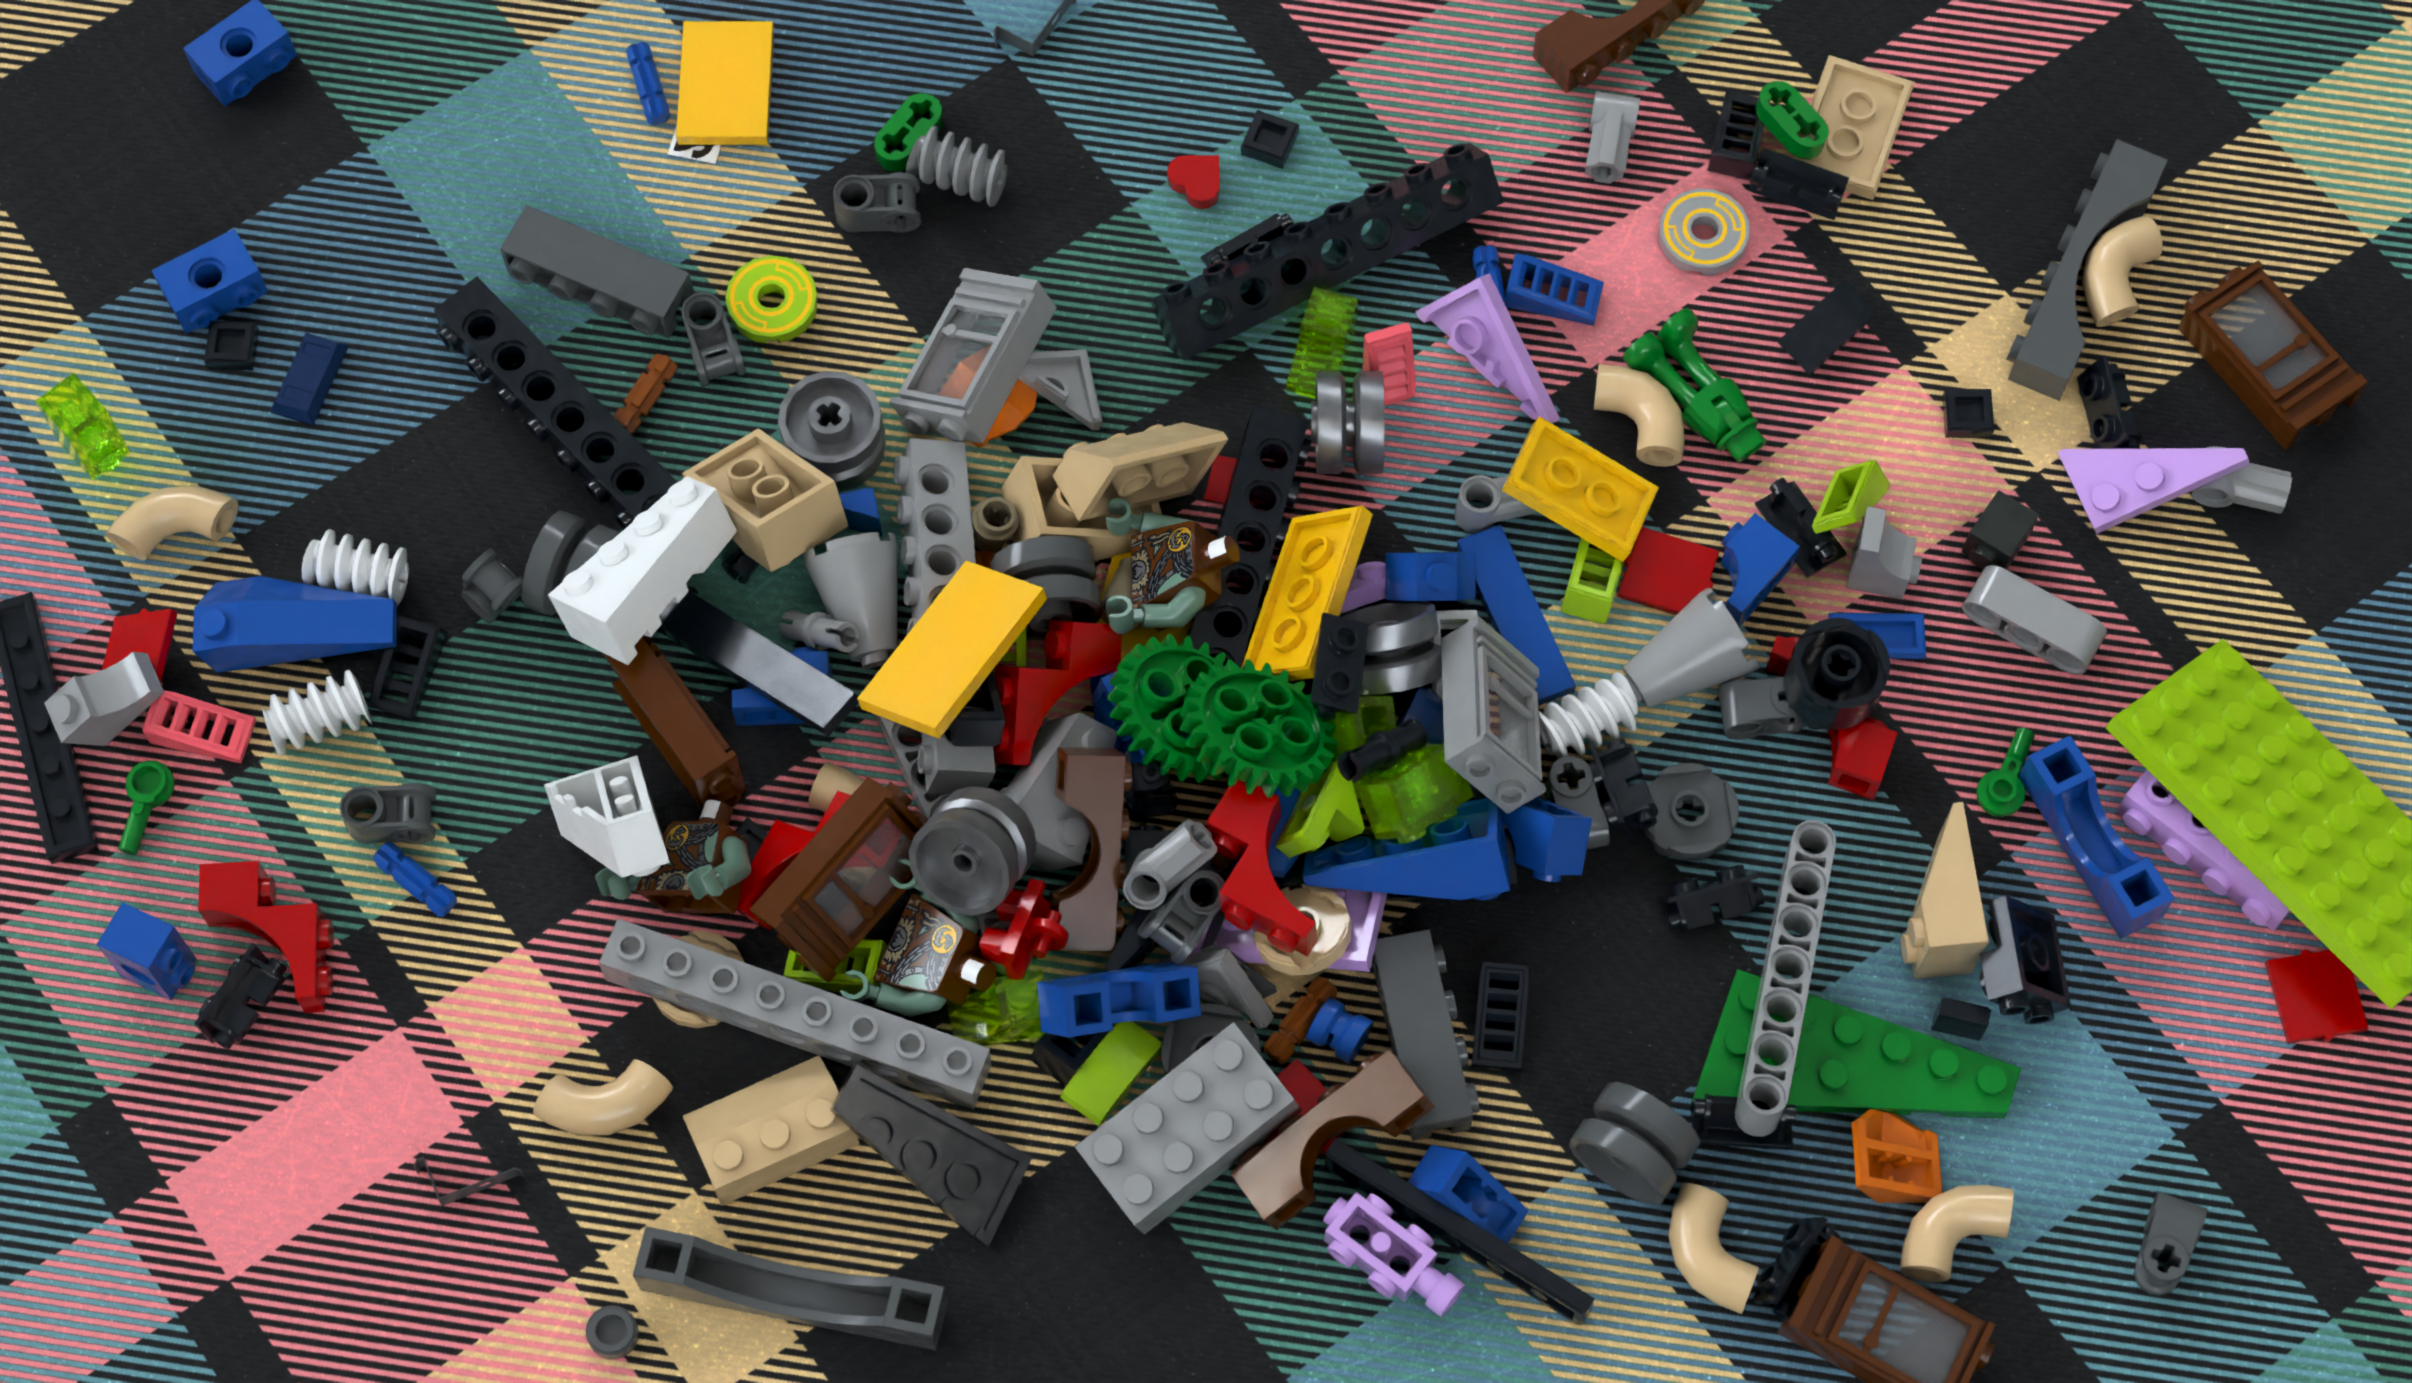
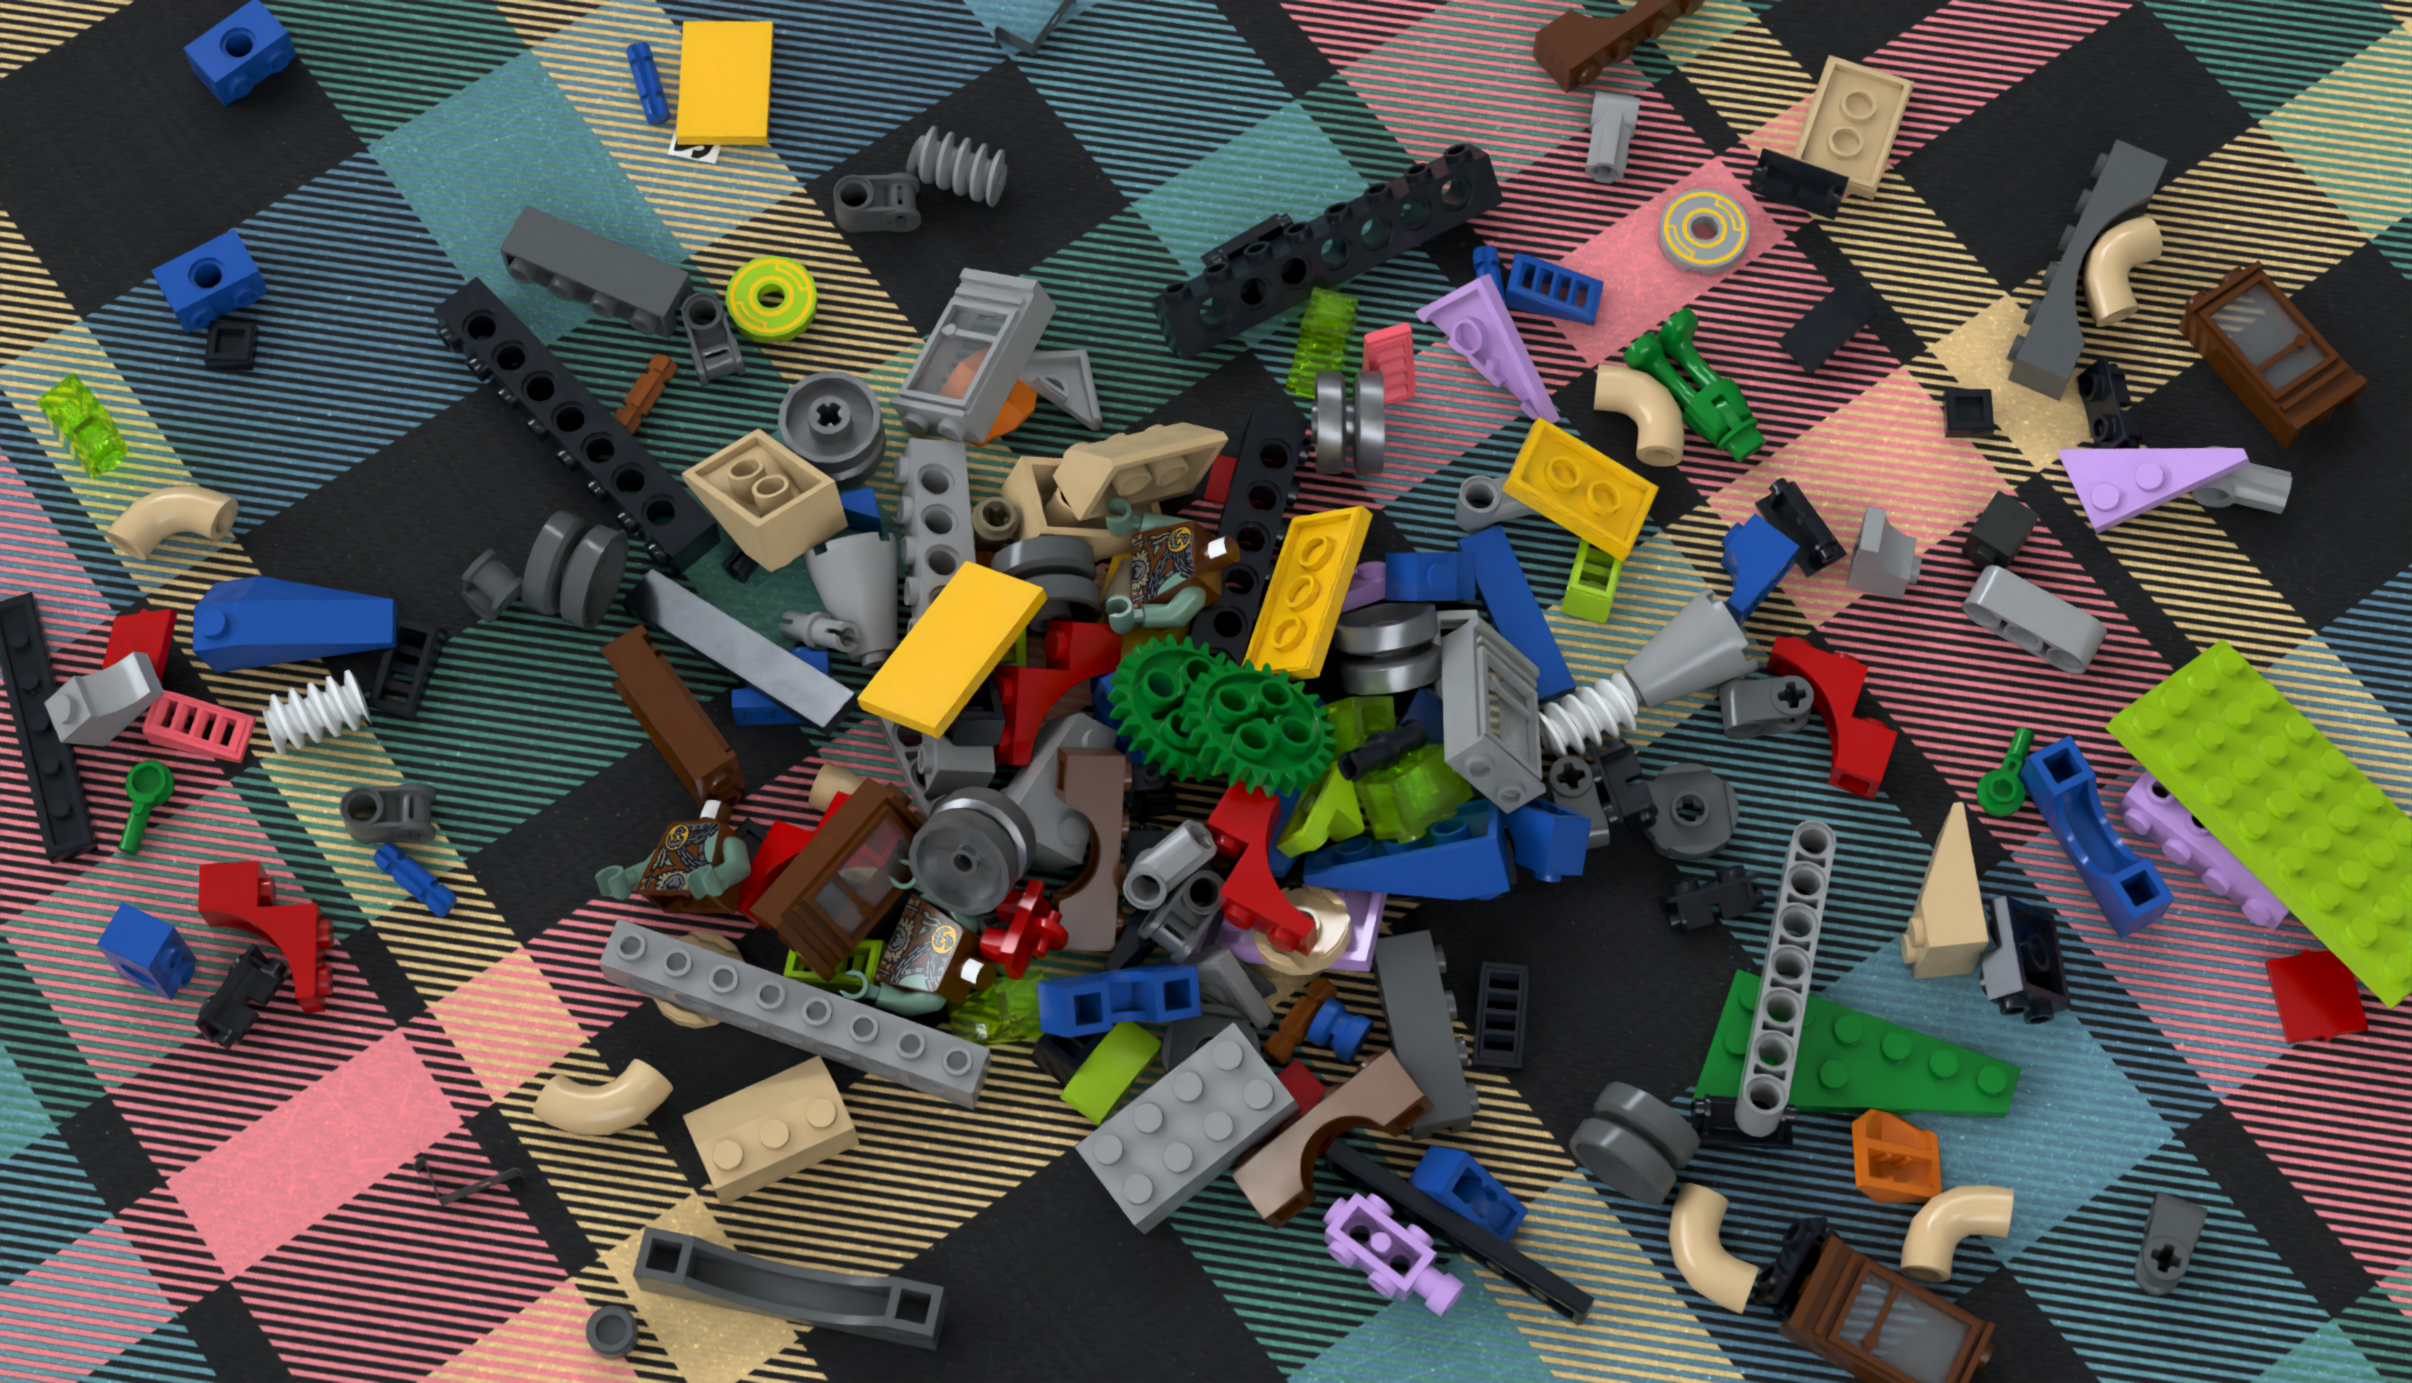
(309, 378): dark blue tile -> none
(355, 569): white piece -> none
(610, 817): white wedge -> none
(643, 569): white wedge -> none
(903, 127): green beam -> none
(941, 1155): black wing -> none
(1196, 178): red tile -> none
(1269, 139): black tile -> none
(1338, 666): black hinge -> none
(1666, 571): red piece -> none
(1731, 161): black slope -> none
(1789, 121): green beam -> none
(1836, 674): black brick -> none
(1850, 494): lime slope -> none
(1900, 632): blue tile -> none
(1961, 1019): black tile -> none

